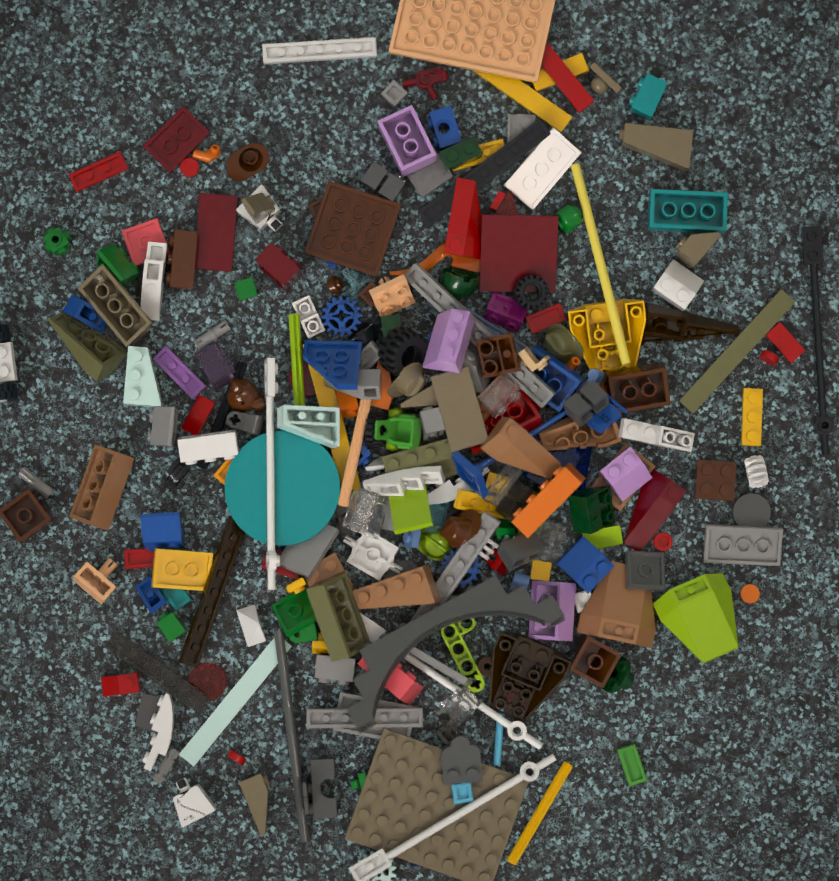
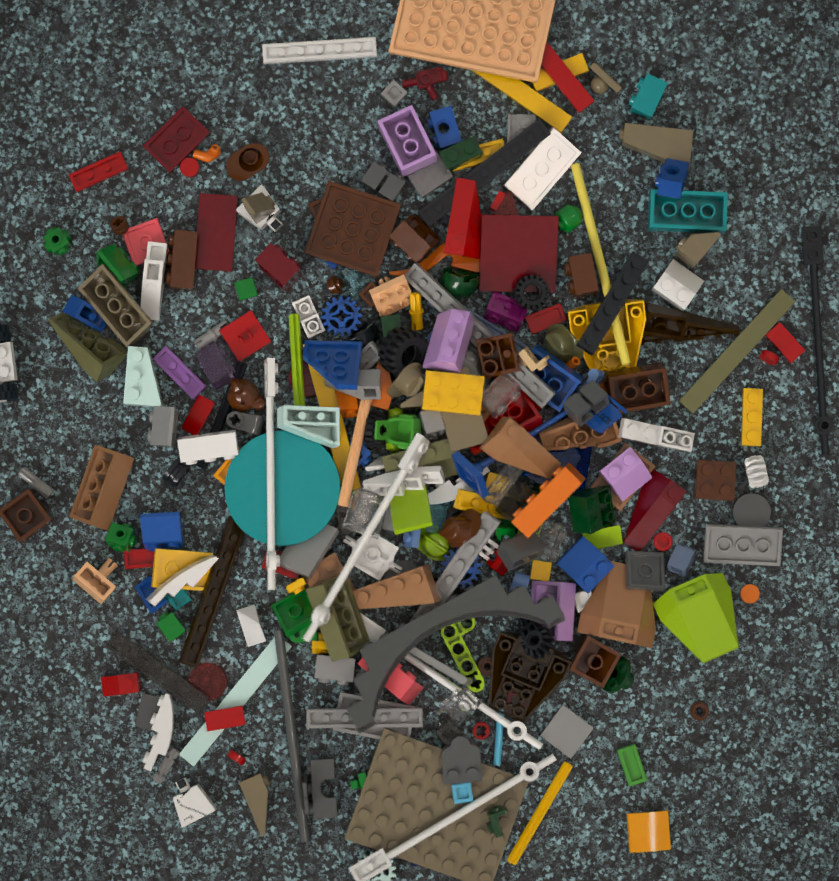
(119, 225): none -> reddish brown bush
(121, 537): none -> green brick
(189, 575): none -> white slope
(225, 718): none -> red tile
(244, 335): none -> red piece
(407, 465): none -> white bar
(415, 238): none -> reddish brown slope
(416, 311): none -> yellow axle
(453, 393): none -> yellow plate
(487, 730): none -> red bush
(494, 825): none -> dark green bracket
(532, 633): none -> black gear
(566, 731): none -> light grey tile
(581, 276): none -> reddish brown brick
(612, 303): none -> black plate
(648, 831): none -> light orange slope
(672, 178): none -> blue brick
(681, 560): none -> sand blue brick
(705, 711): none -> reddish brown plate

